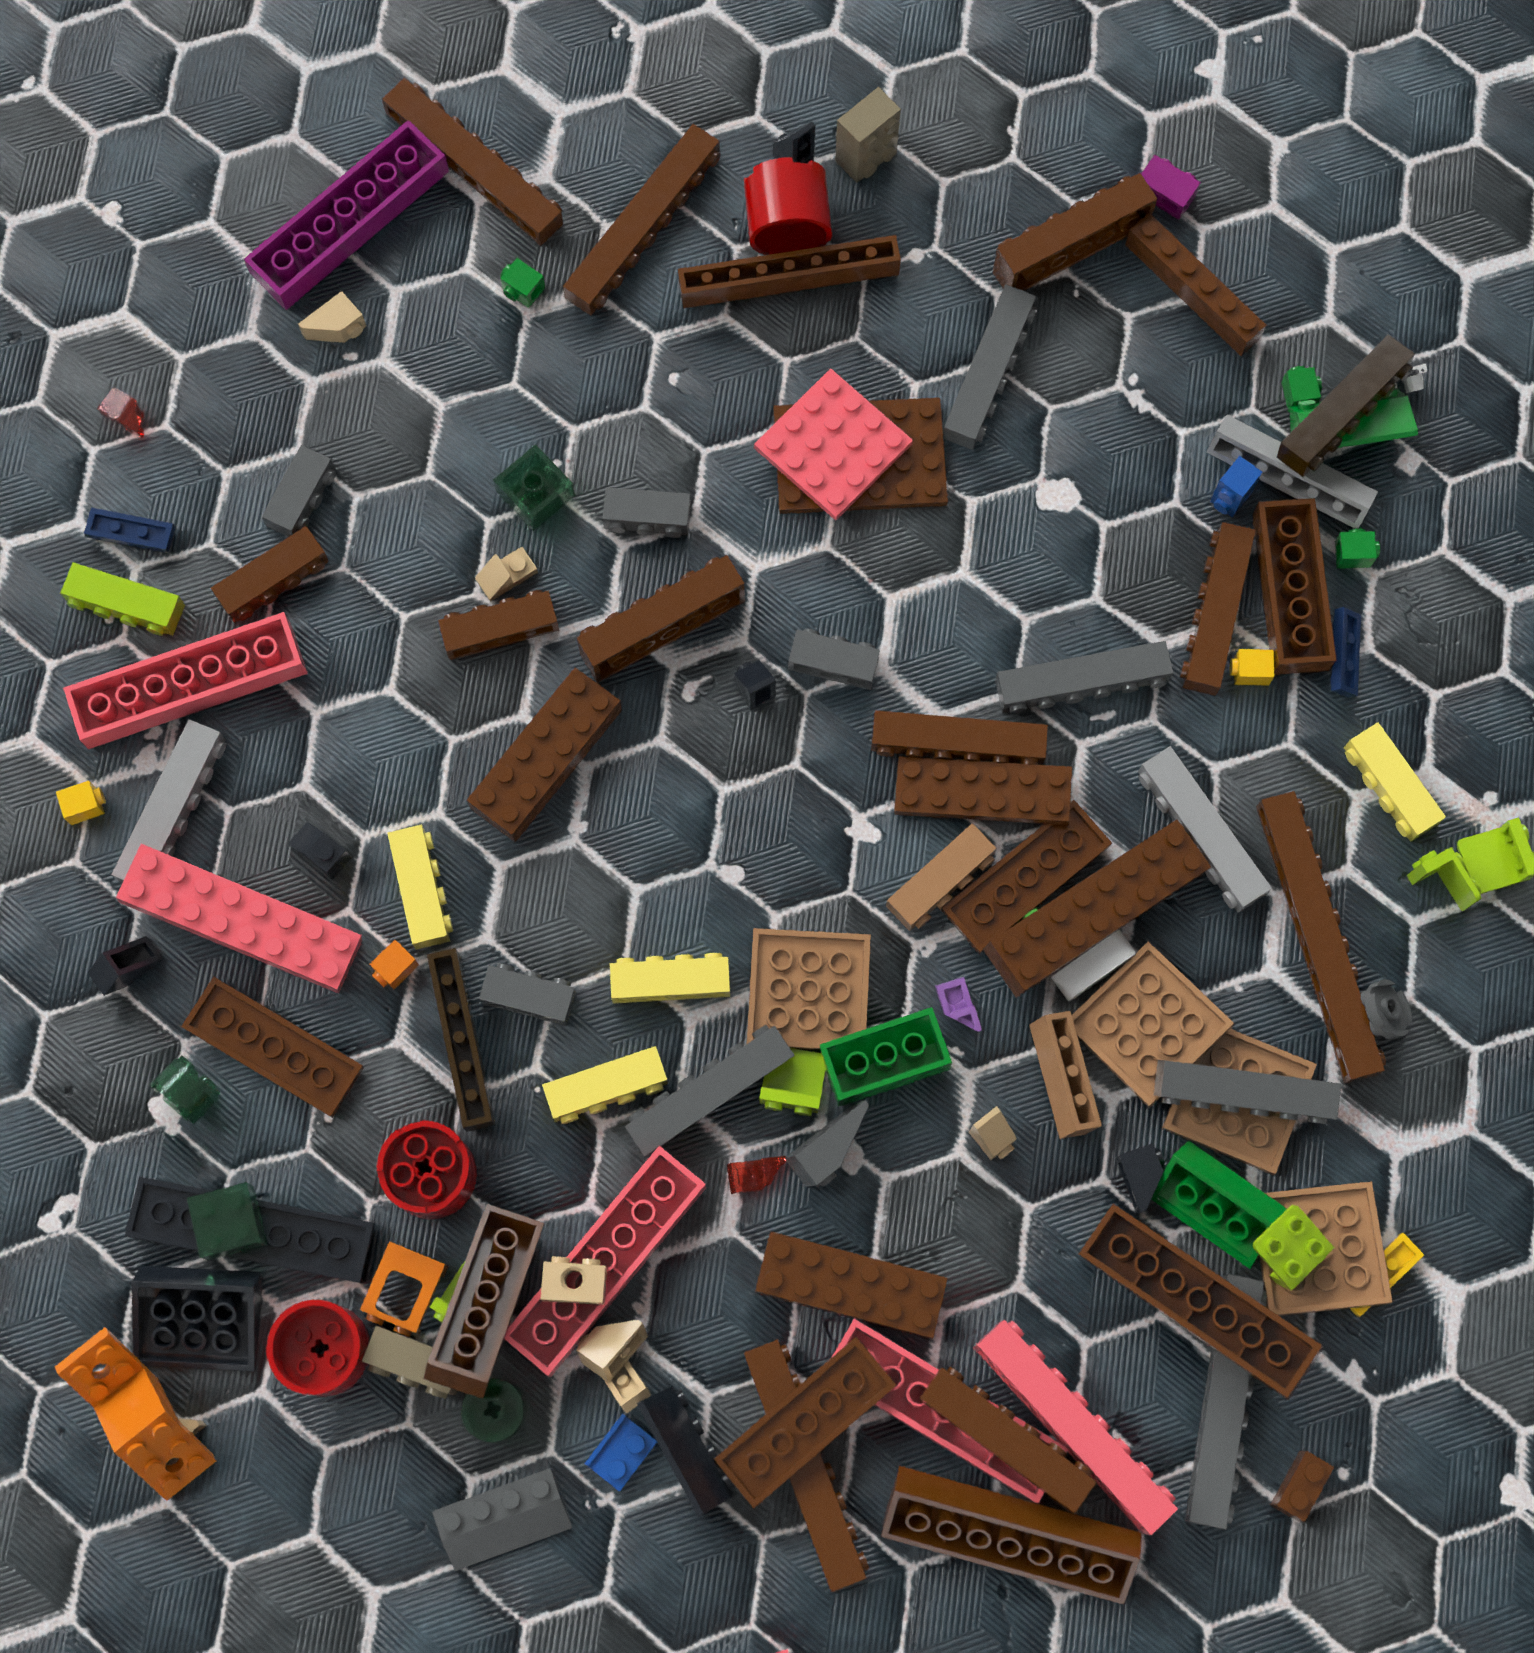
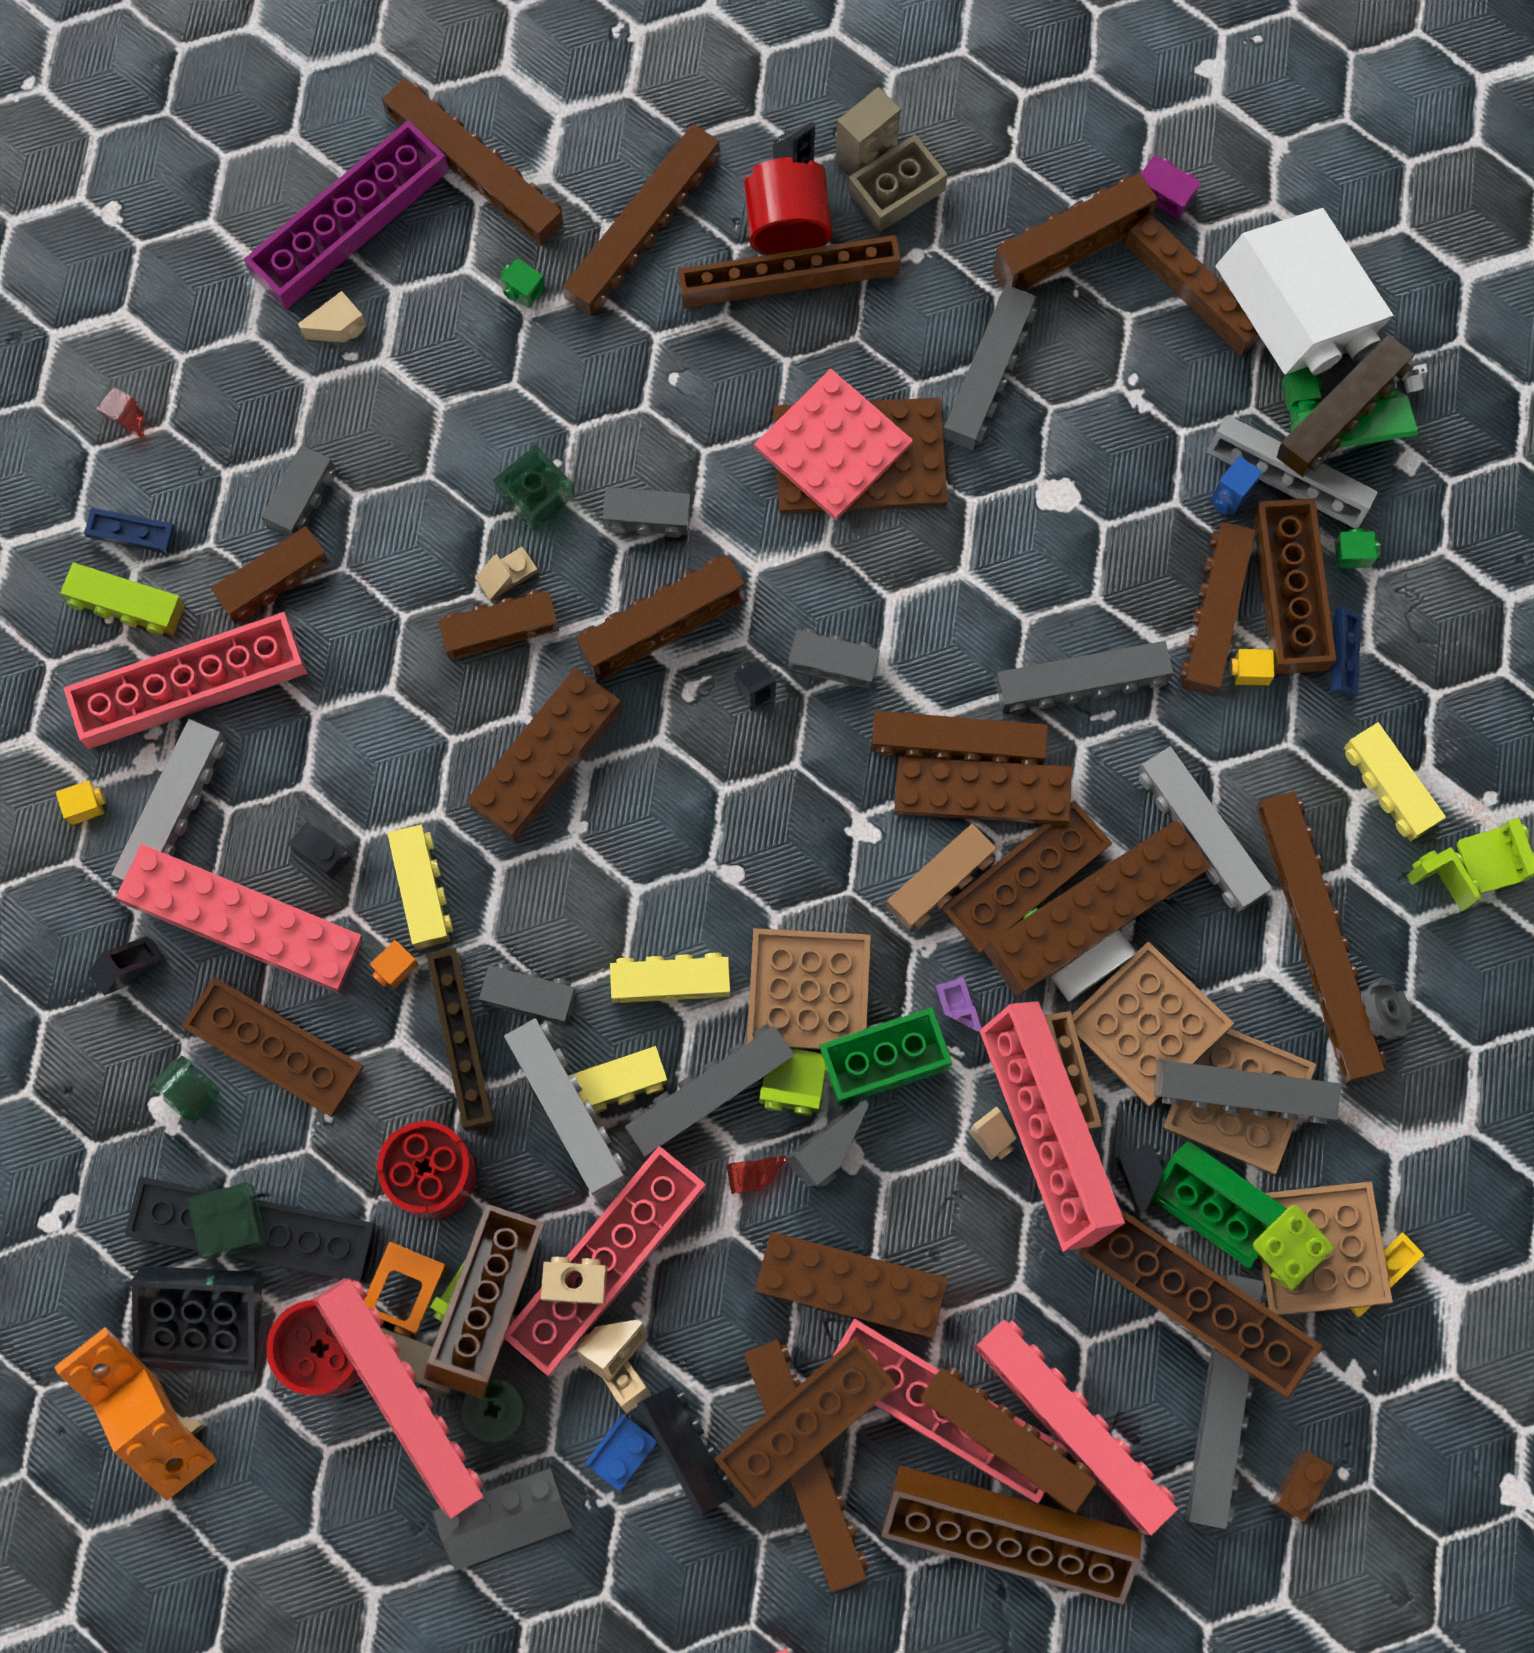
(398, 1397): none -> coral brick
(564, 1107): none -> light grey brick
(897, 183): none -> dark tan brick
(1051, 1126): none -> coral brick
(1305, 292): none -> white brick

